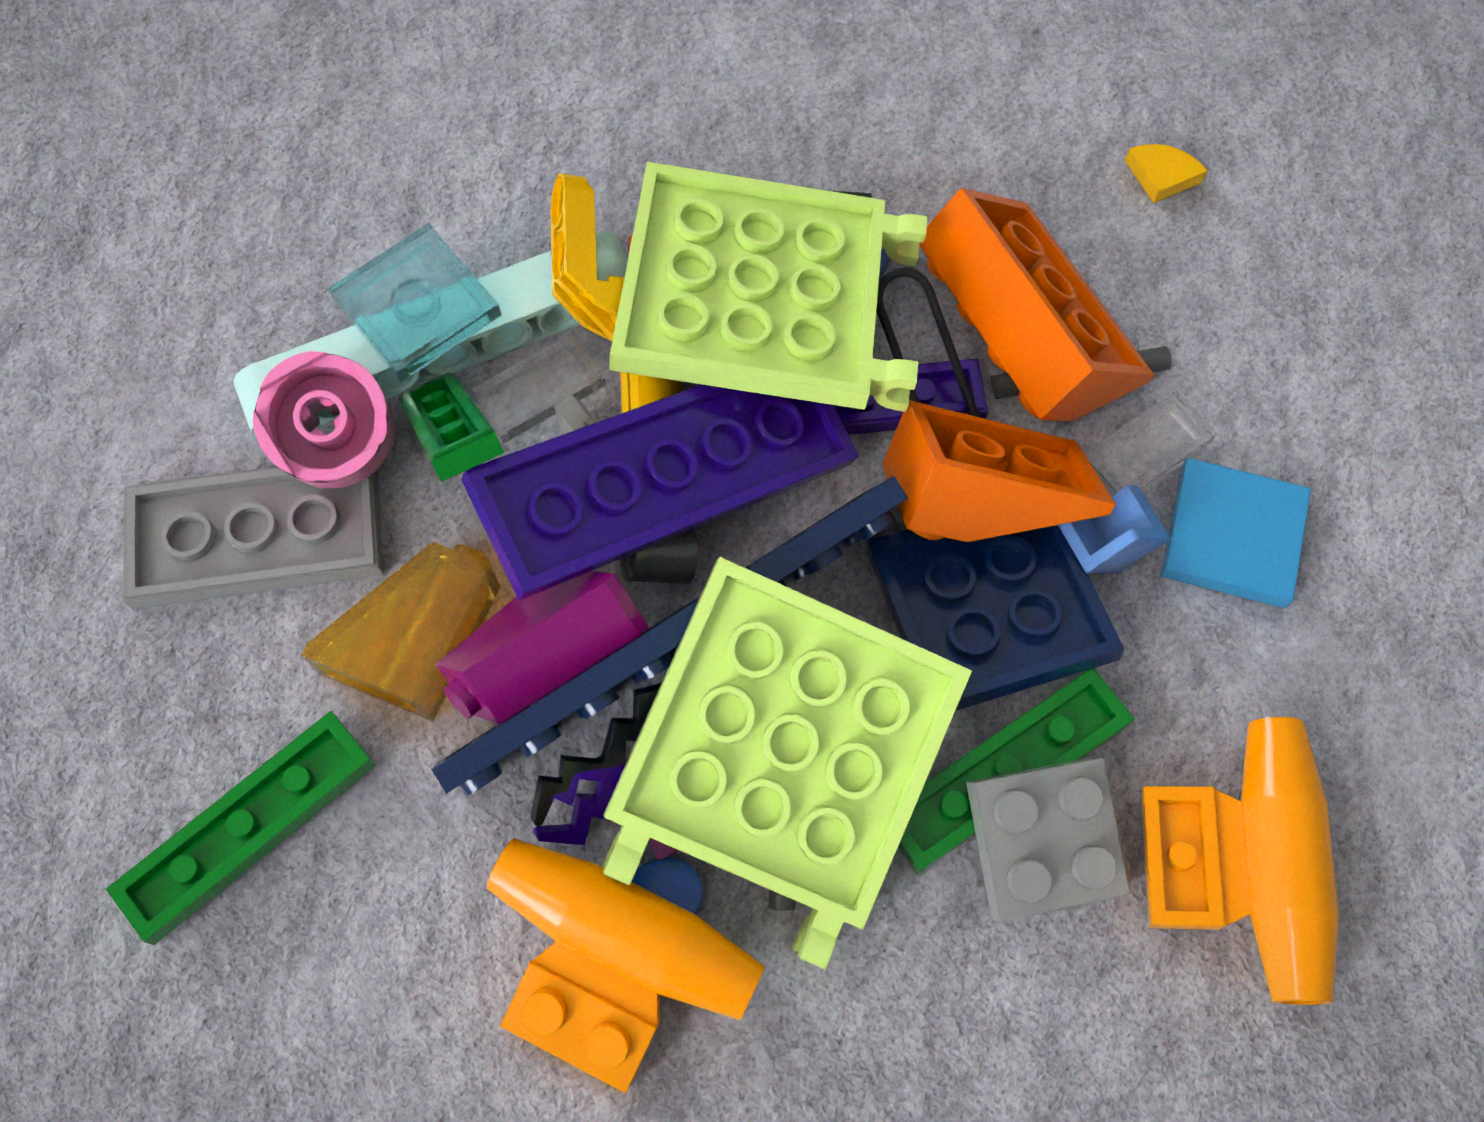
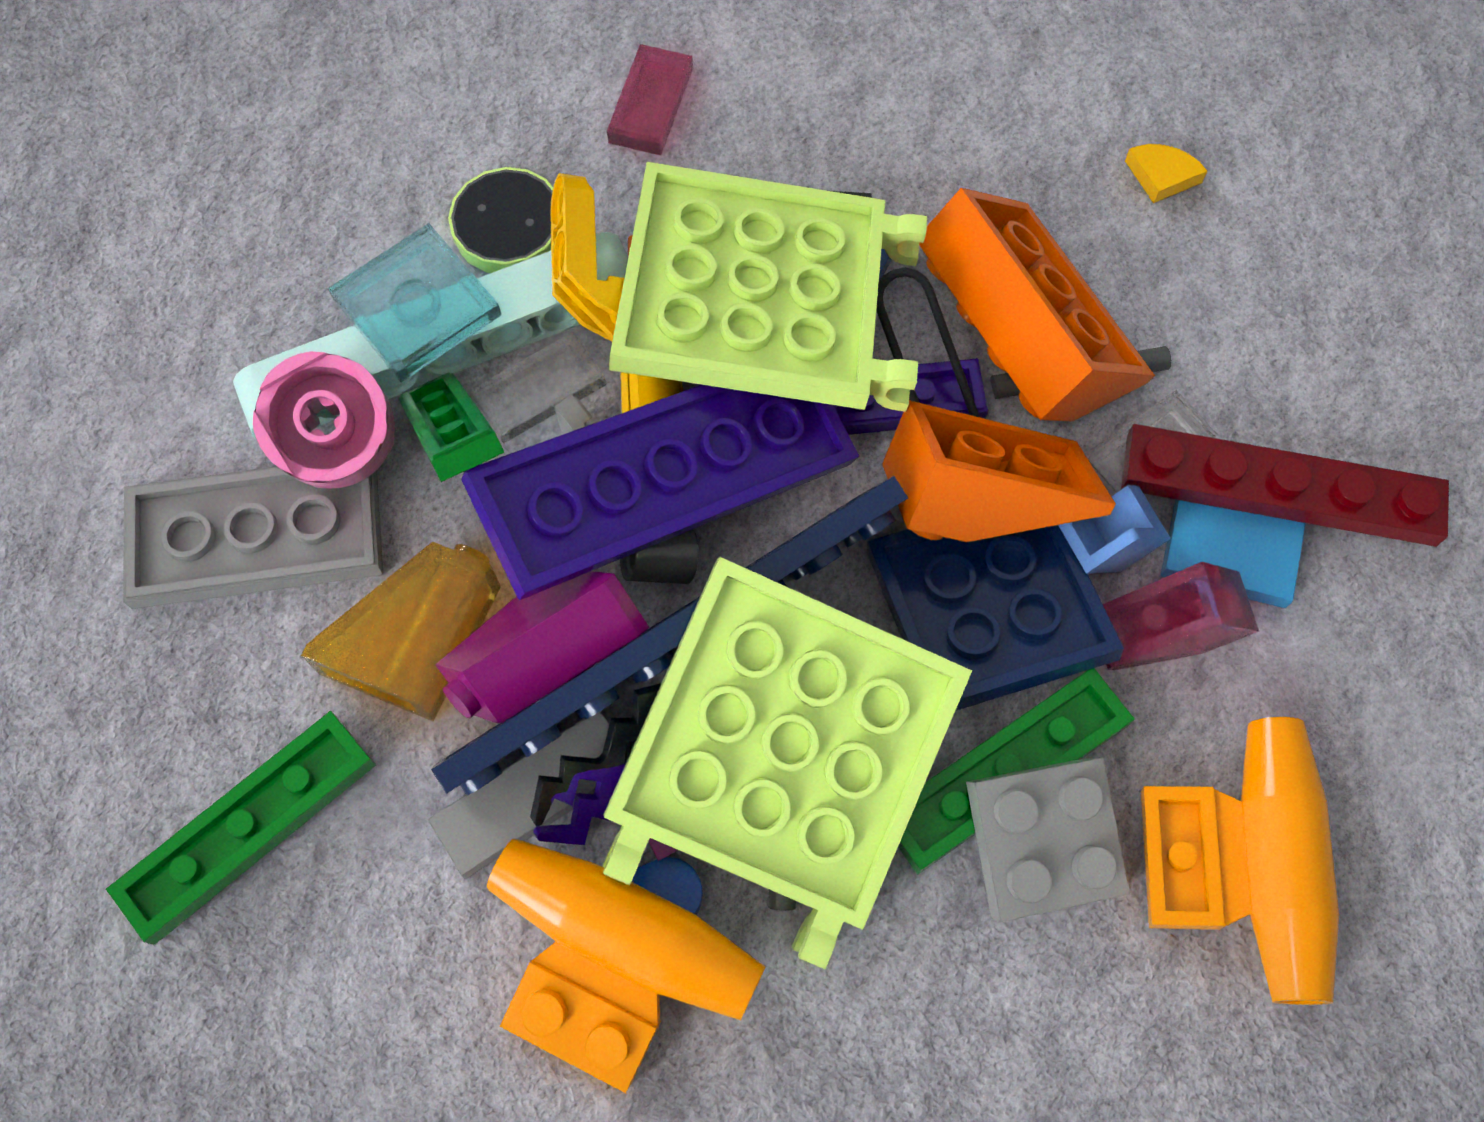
(484, 822): none -> light grey tile
(502, 218): none -> black tile
(650, 99): none -> clear pink tile
(1181, 616): none -> clear pink slope
(1287, 485): none -> dark red plate

